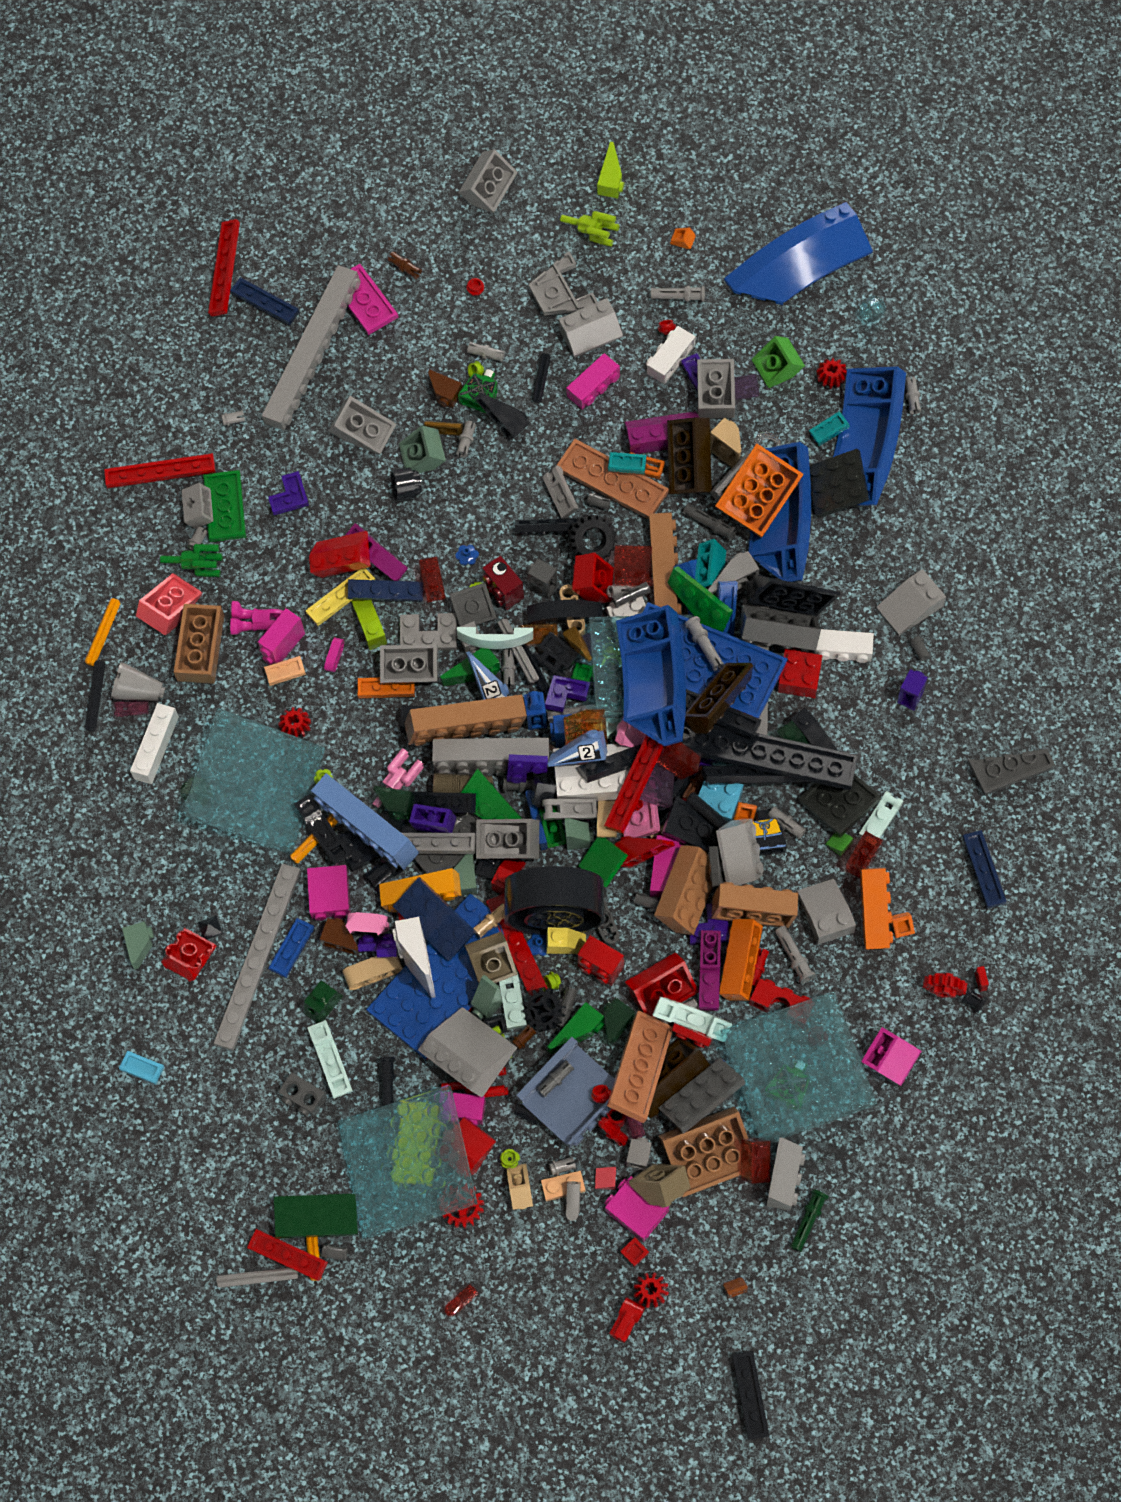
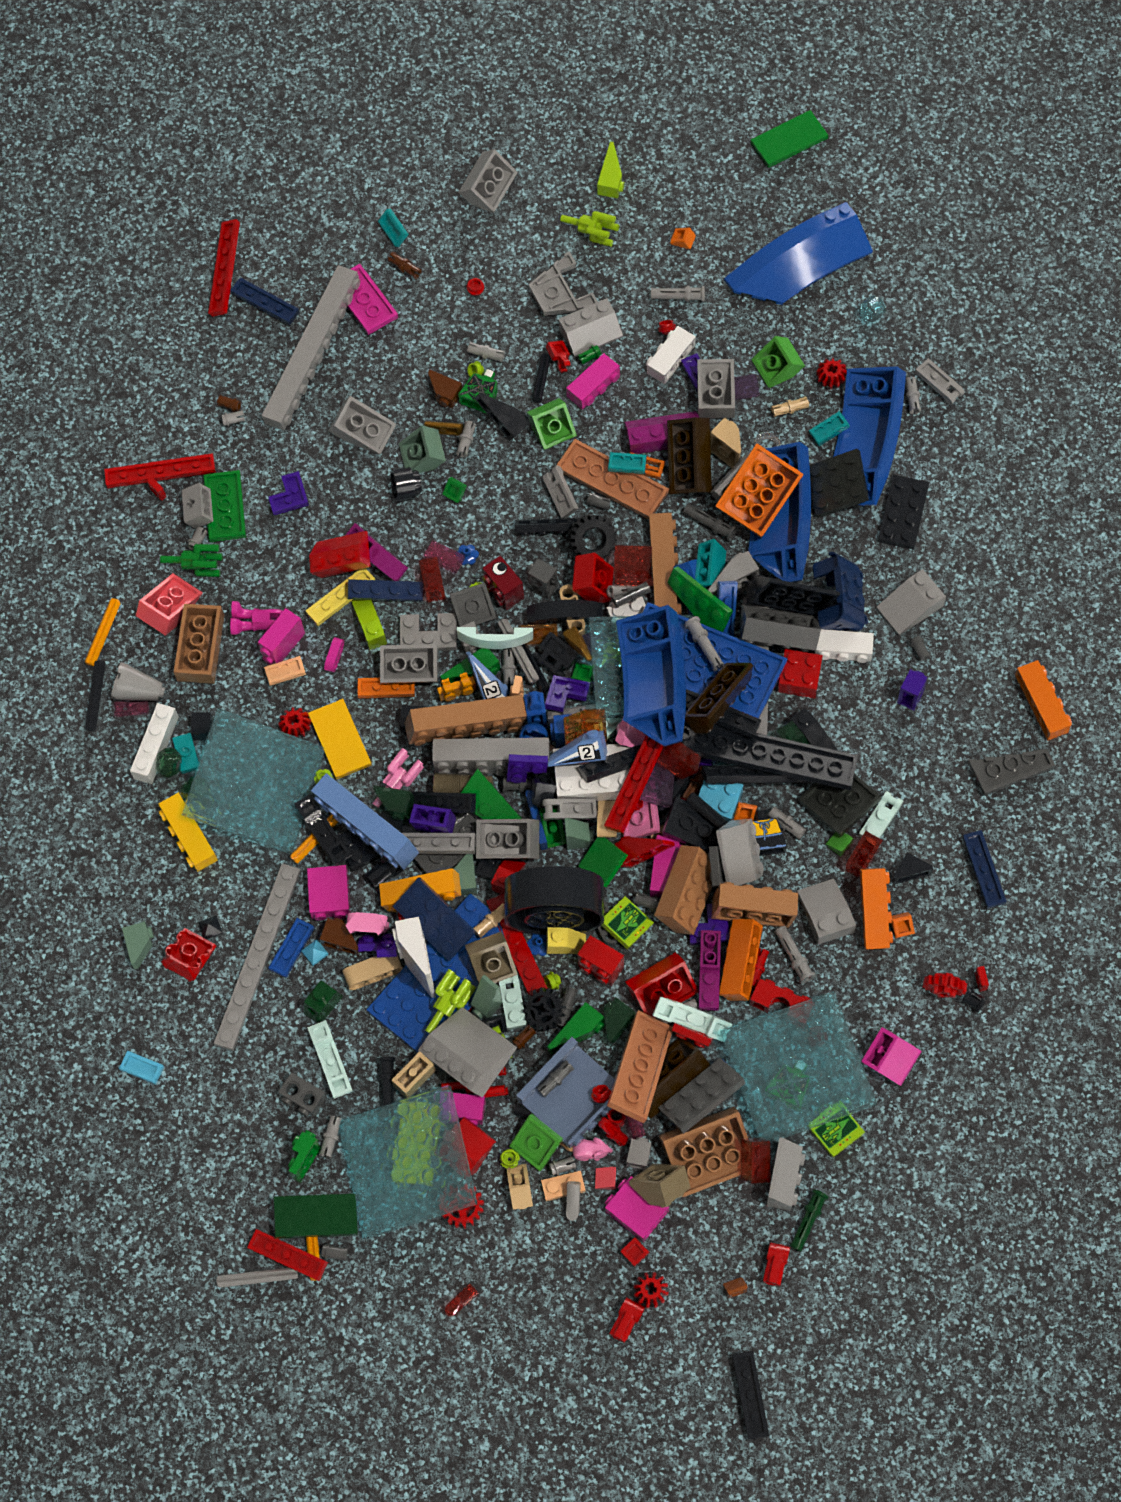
(156, 488): none -> red tile
(168, 762): none -> clear green head
(185, 746): none -> teal plate
(188, 832): none -> yellow brick
(200, 725): none -> black brick
(226, 402): none -> reddish brown pin
(305, 1149): none -> green plate
(314, 952): none -> medium azure slope
(330, 1137): none -> light grey pin
(339, 739): none -> yellow tile
(393, 227): none -> teal plate
(413, 1075): none -> tan brick
(446, 557): none -> clear pink plate
(448, 999): none -> lime plant
(450, 691): none -> light orange plate
(454, 490): none -> green plate
(518, 687): none -> light nougat plate
(533, 730): none -> blue hair
(536, 1142): none -> bright green tile
(551, 423): none -> bright green slope
(559, 352): none -> red plate
(588, 355): none -> green pin
(589, 1149): none -> bright pink animal
(626, 922): none -> tile
(777, 1259): none -> red piece
(789, 139): none -> green tile
(790, 406): none -> tan pin
(838, 1134): none -> tile
(848, 581): none -> dark blue container
(903, 512): none -> black plate
(911, 869): none -> black slope
(939, 381): none -> light grey plate
(1043, 700): none -> orange brick

